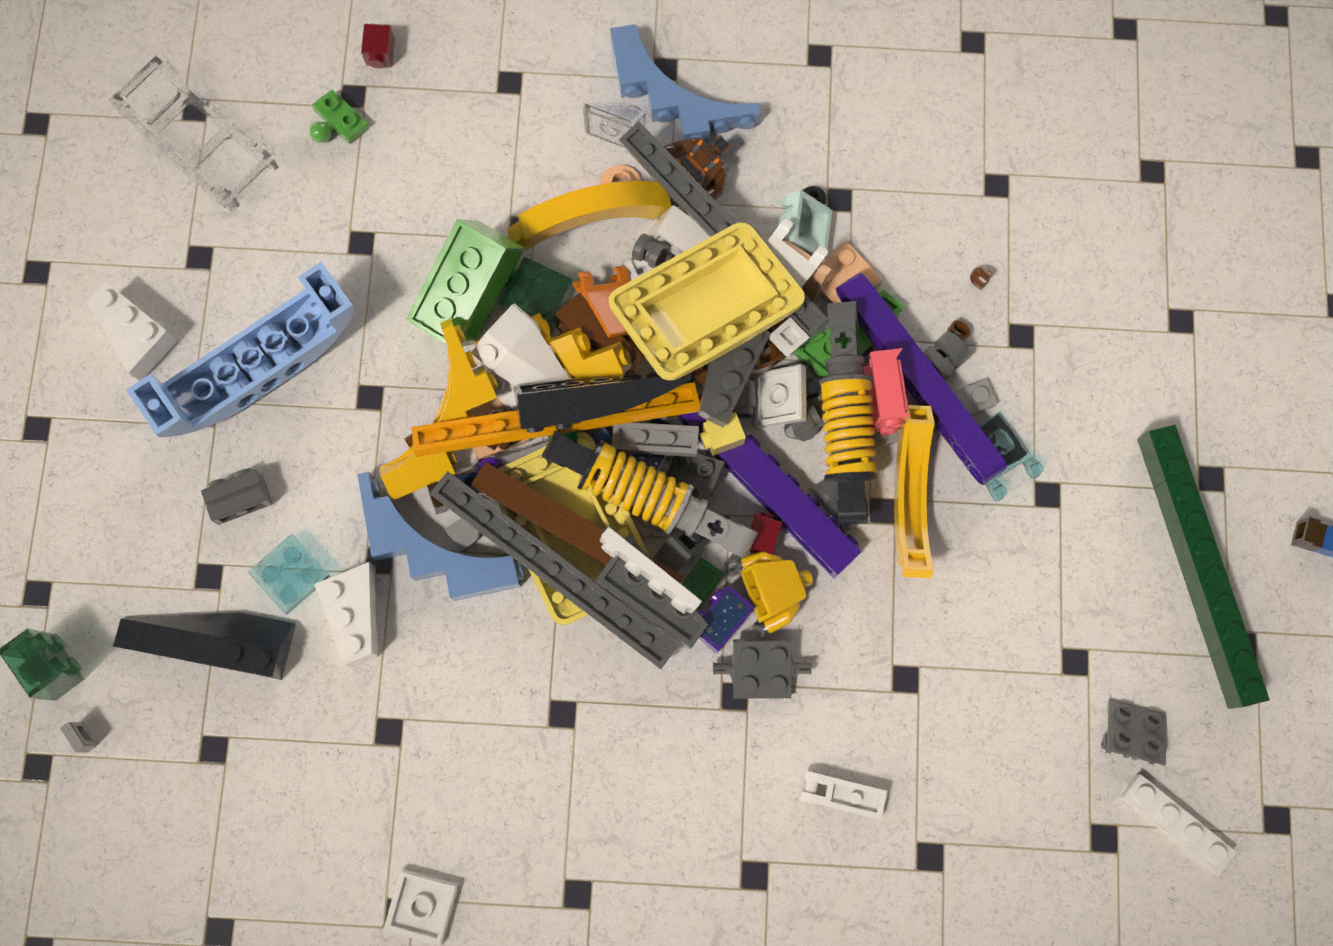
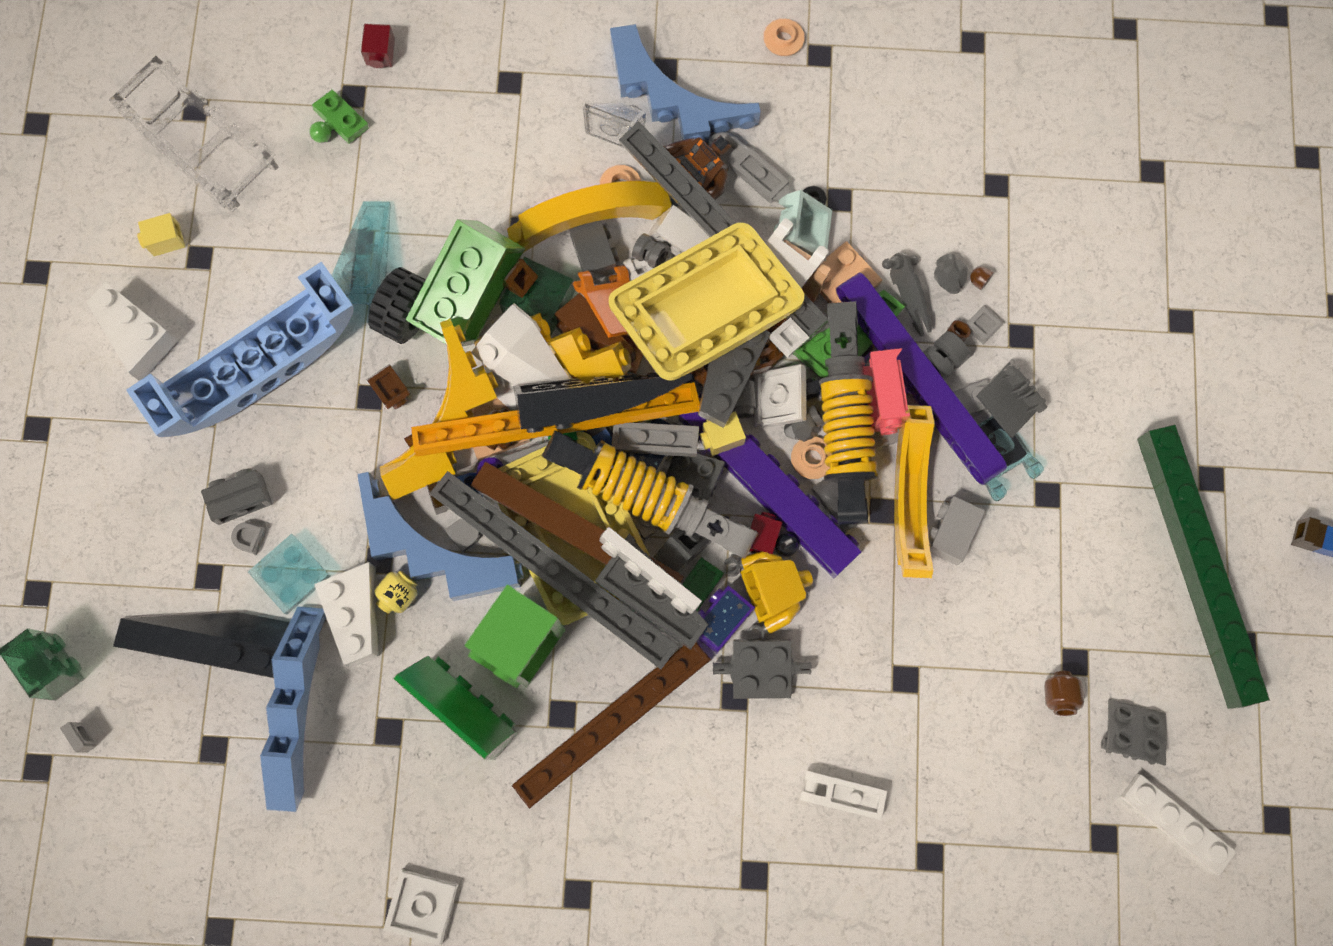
(160, 234): none -> light yellow brick
(248, 537): none -> light grey tile
(287, 710): none -> medium blue arch
(365, 253): none -> clear light blue wedge
(389, 387): none -> reddish brown bracket
(393, 303): none -> black tyre
(395, 592): none -> light yellow head
(457, 706): none -> green slope
(514, 638): none -> bright green hose
(520, 278): none -> reddish brown slope
(594, 249): none -> dark grey brick
(609, 724): none -> reddish brown tile
(754, 169): none -> light grey plate
(783, 47): none -> light nougat piece
(790, 549): none -> black hinge
(798, 460): none -> light nougat piece
(909, 288): none -> dark grey piece
(950, 273): none -> dark grey rock
(955, 530): none -> light grey brick
(984, 324): none -> light grey tile
(1011, 399): none -> dark grey hinge
(1064, 693): none -> reddish brown head

